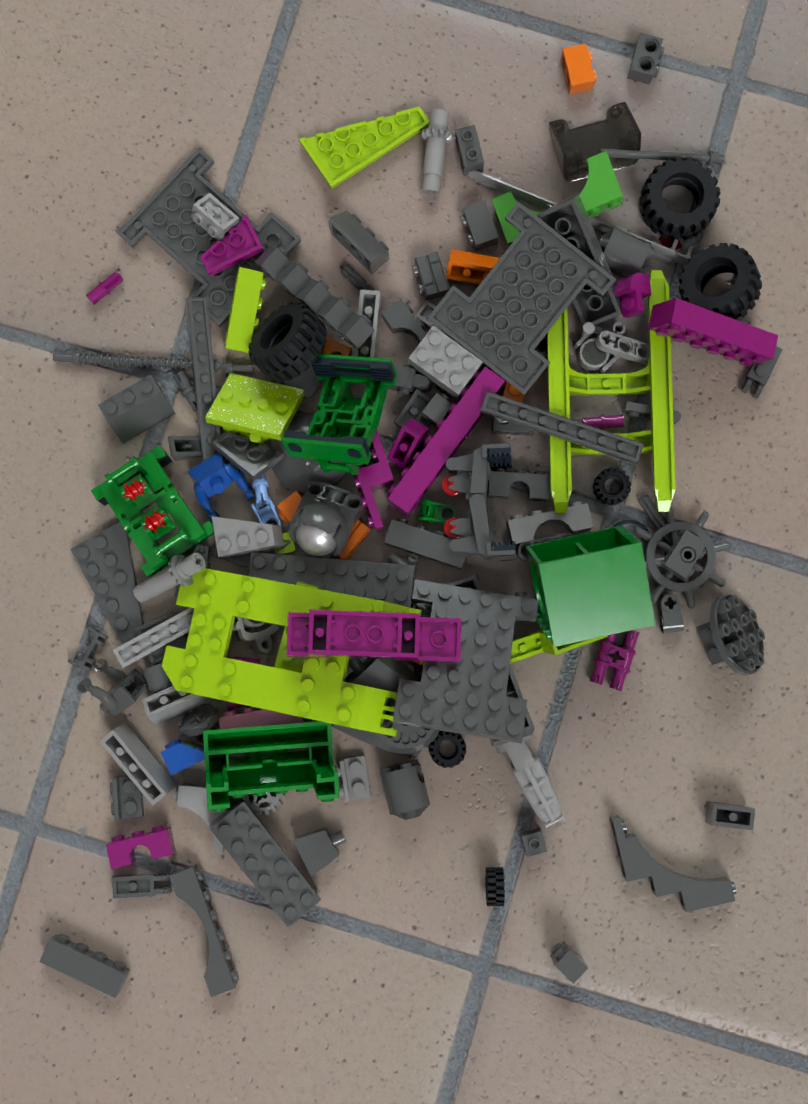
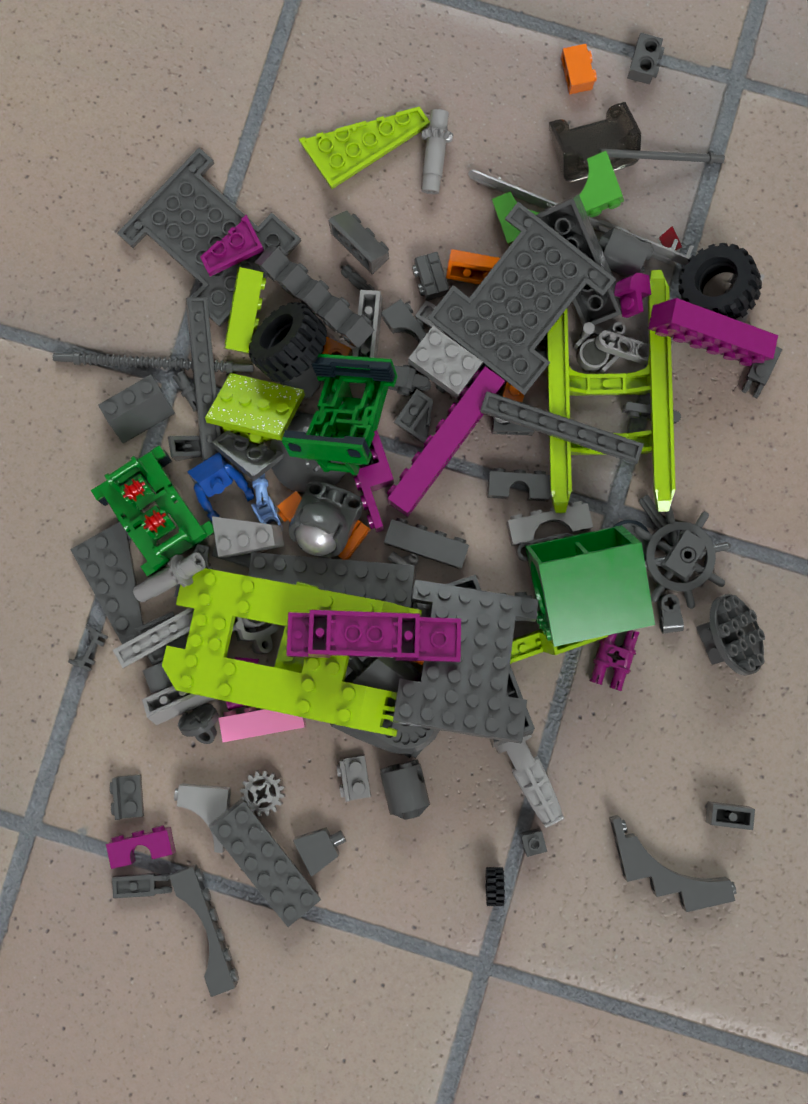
(85, 965): dark grey brick -> none
(104, 288): magenta axle -> none
(121, 695): dark grey torso -> none
(138, 763): light grey brick -> none
(182, 755): blue slope -> none
(213, 216): light grey bracket -> none
(268, 763): green wedge -> none
(289, 545): lime tile -> none
(407, 443): magenta brick -> none
(435, 511): green piece -> none
(436, 408): dark grey brick -> none
(459, 753): black tyre -> none
(469, 149): dark grey brick -> none
(476, 493): dark grey container -> none
(479, 226): dark grey brick -> none
(568, 961): dark grey brick -> none
(604, 421): magenta pin -> none
(620, 477): black tyre -> none
(690, 176): black tyre -> none

